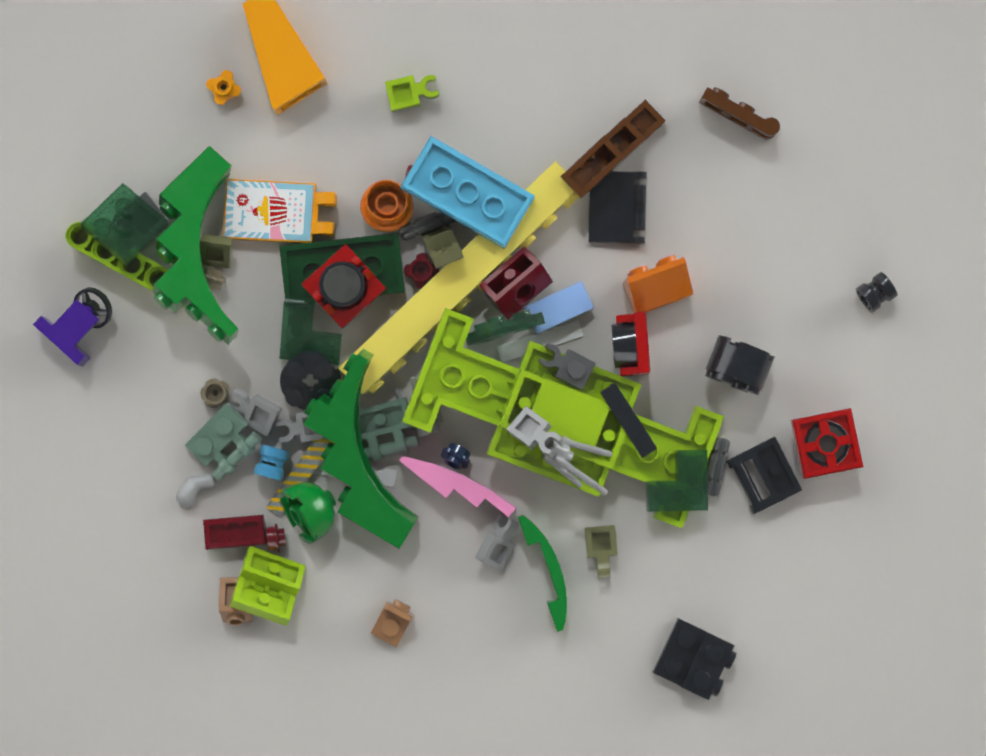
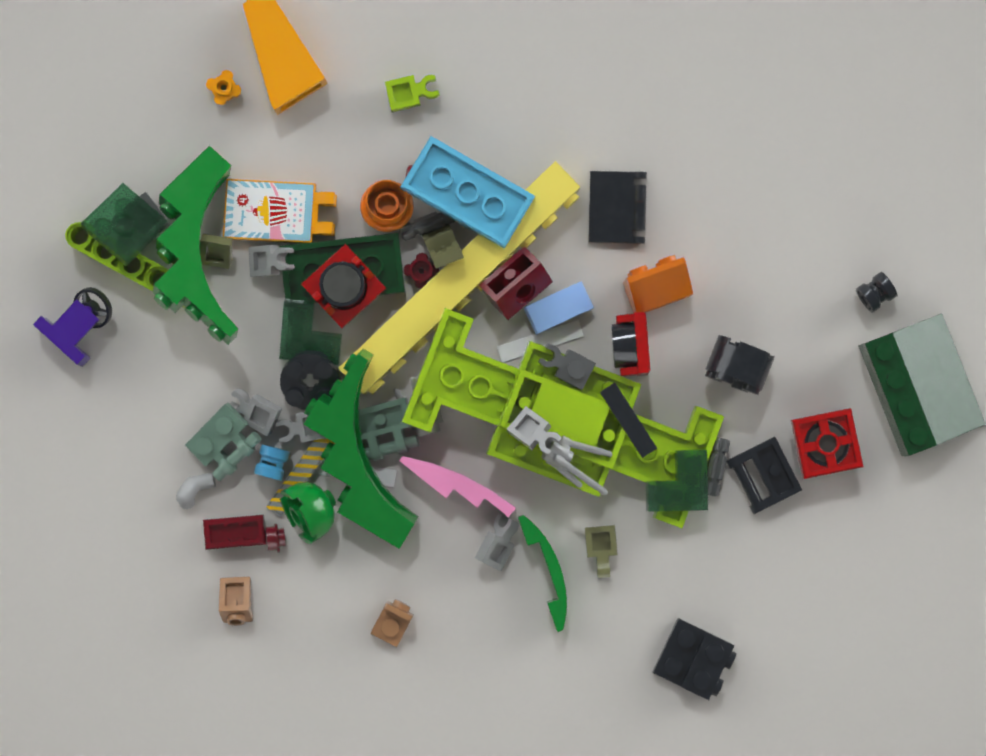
(207, 393): dark tan plate -> none
(214, 277): dark tan plate -> none
(267, 585): lime slope -> none
(268, 260): none -> light grey plate
(456, 456): dark blue plate -> none
(498, 327): clear green plate -> none
(613, 149): reddish brown slope -> none
(740, 114): reddish brown plate -> none
(922, 385): none -> slope

